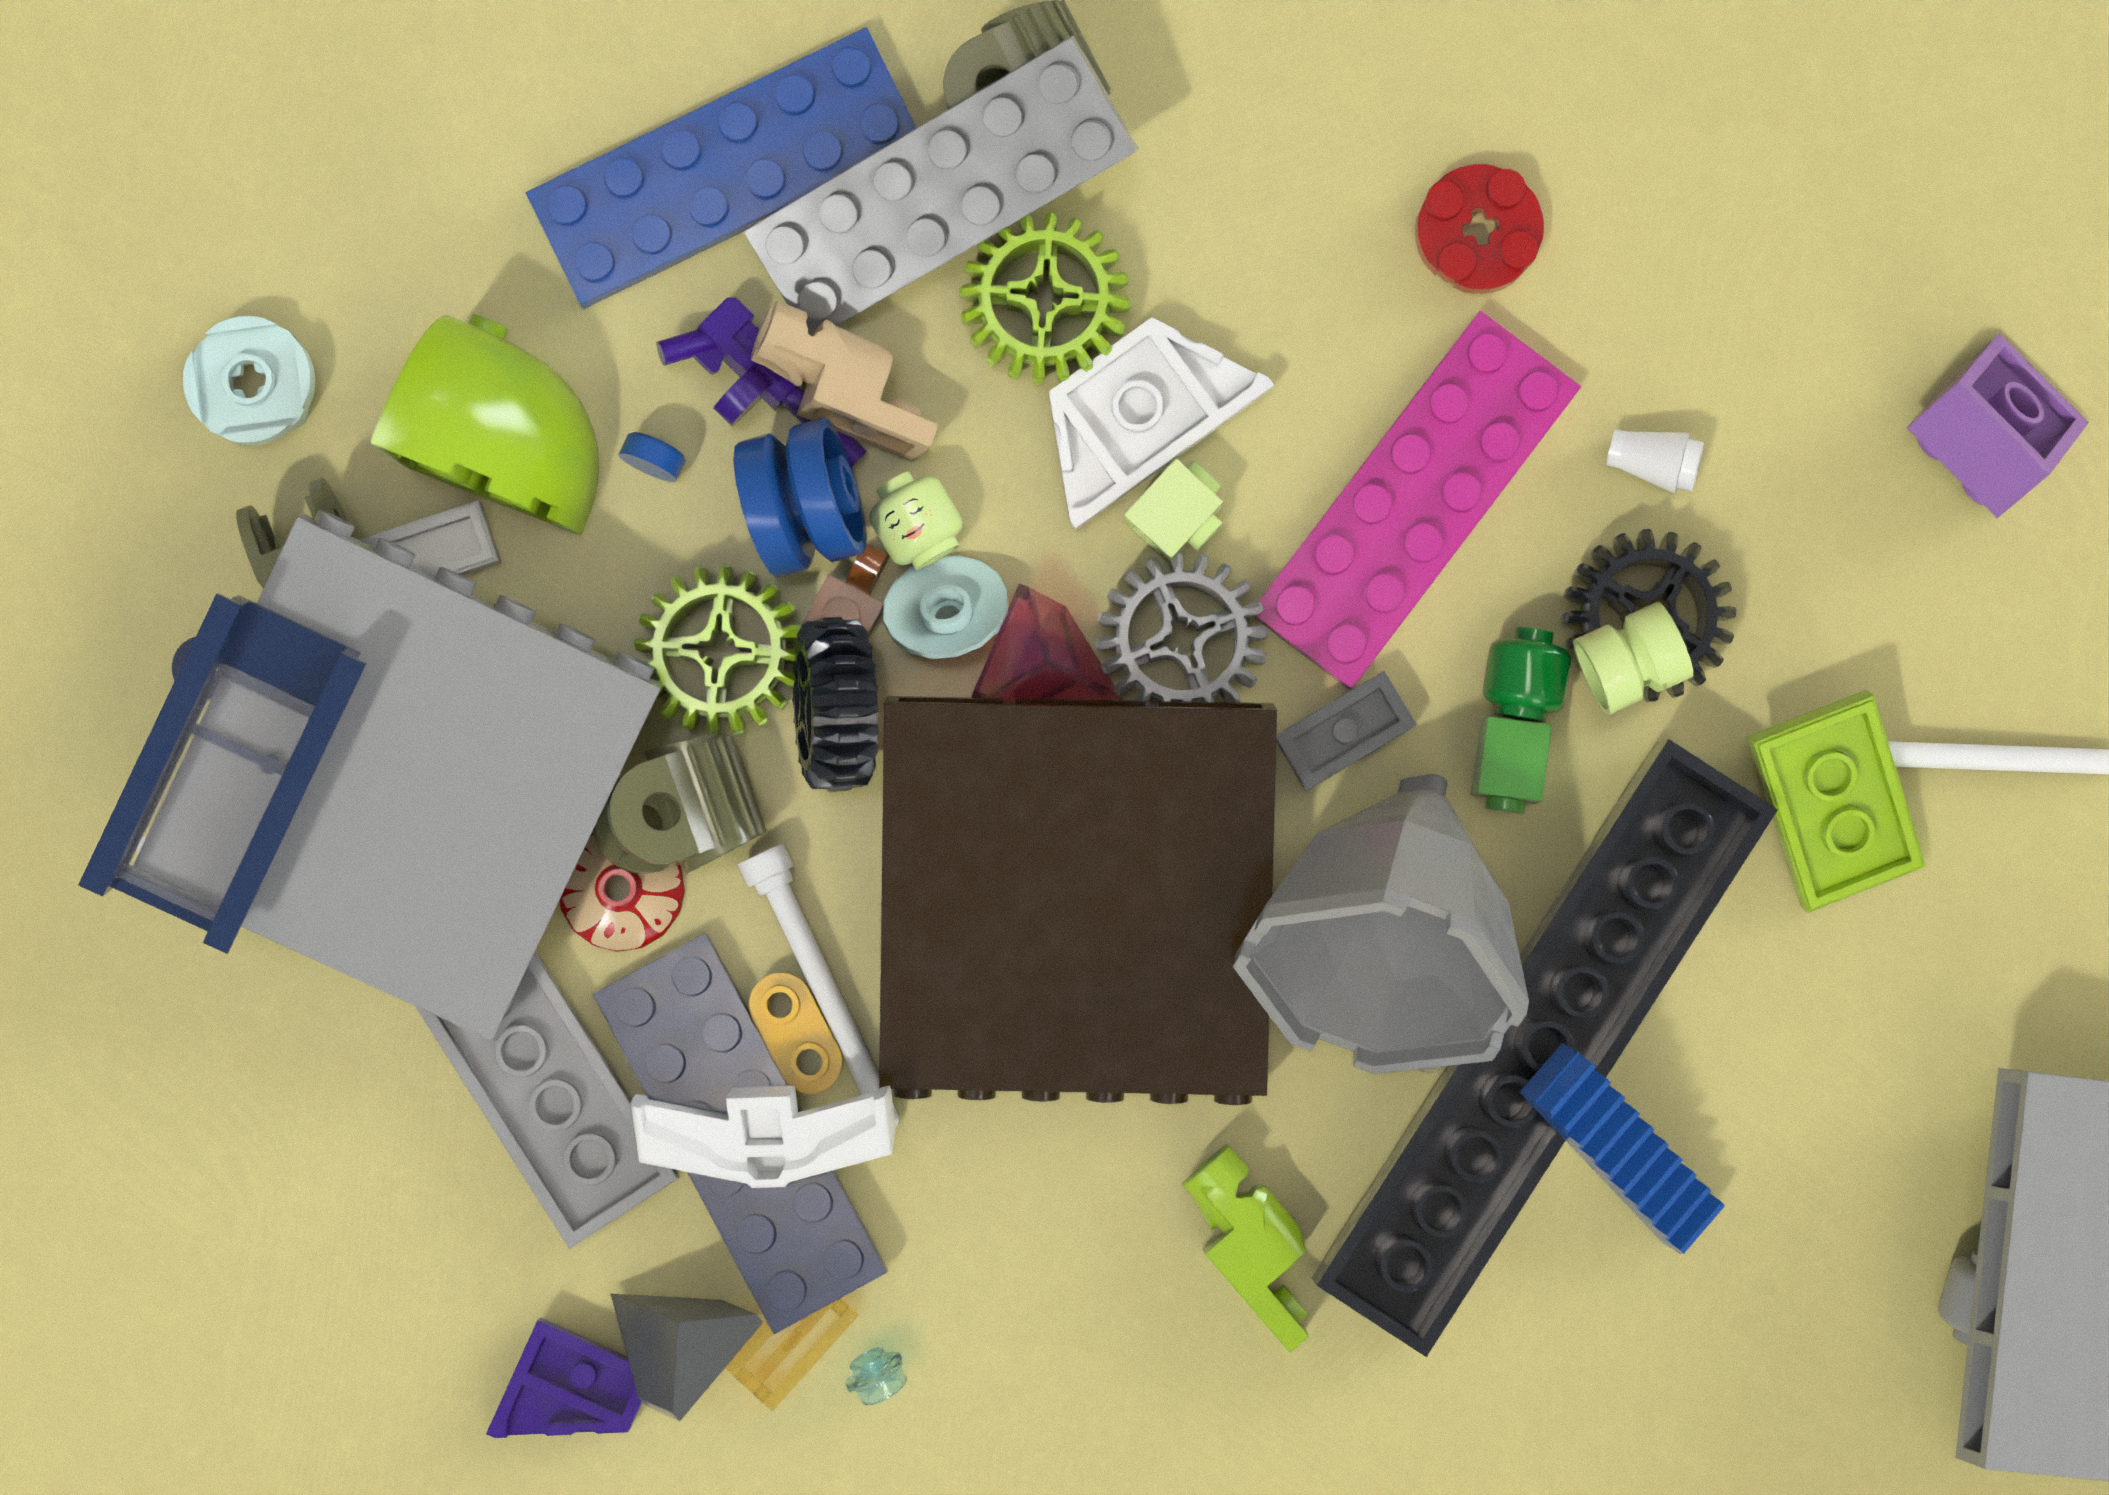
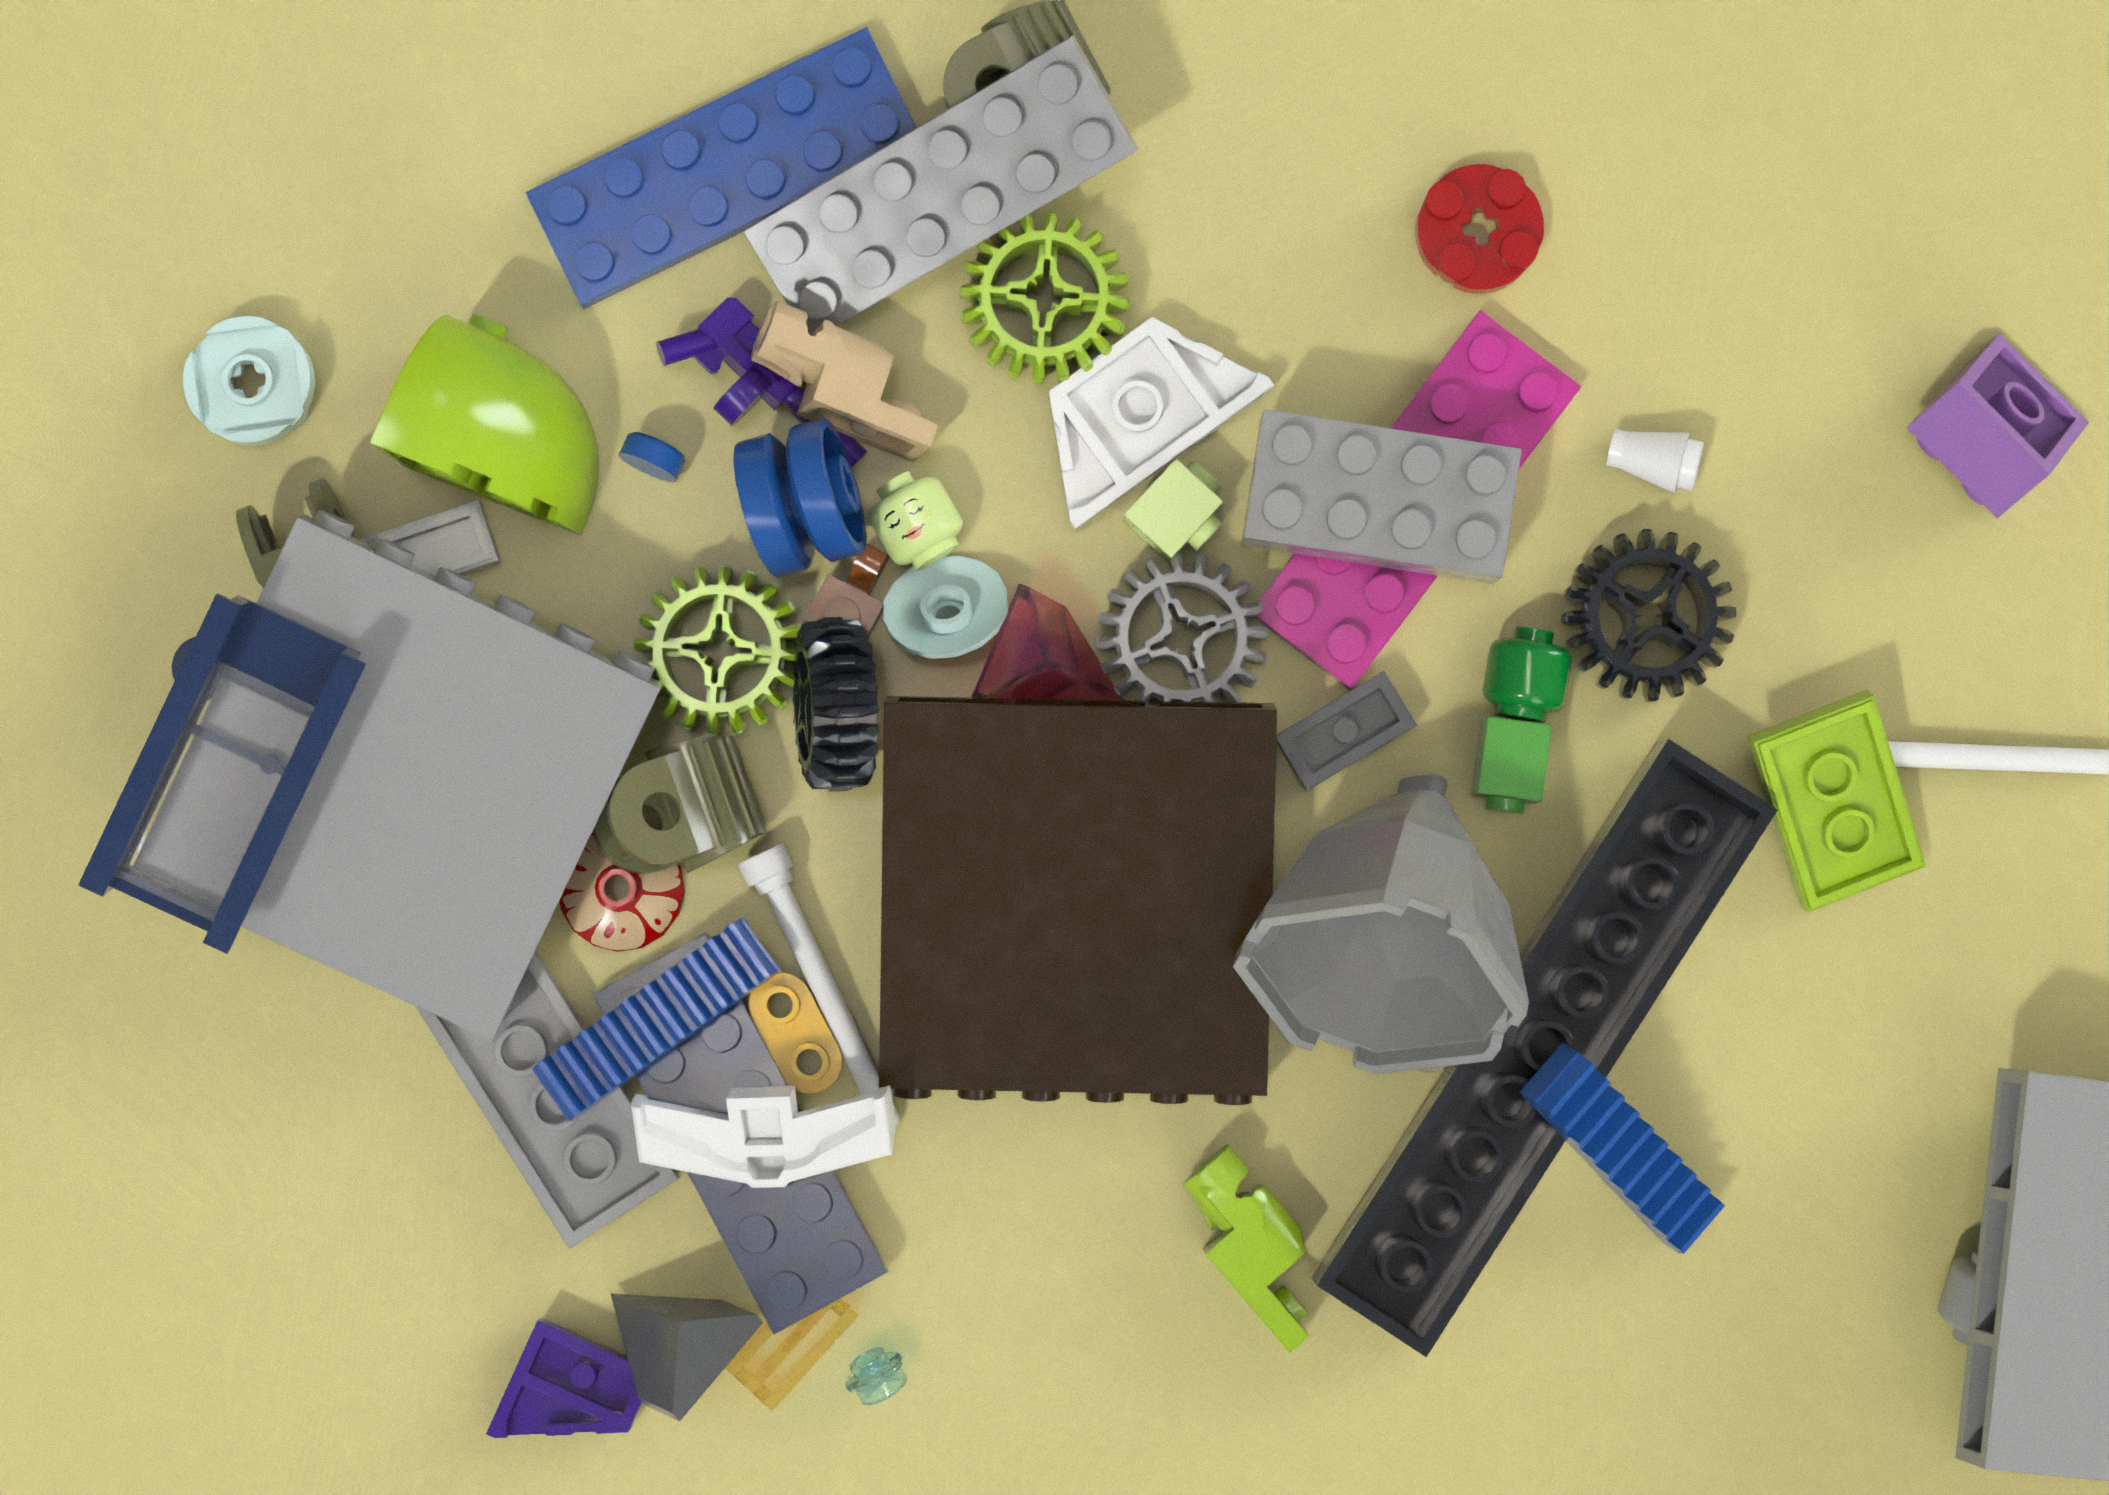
(656, 1019): none -> blue gear
(1381, 497): none -> light grey brick
(1638, 656): yellowish green wheel -> none

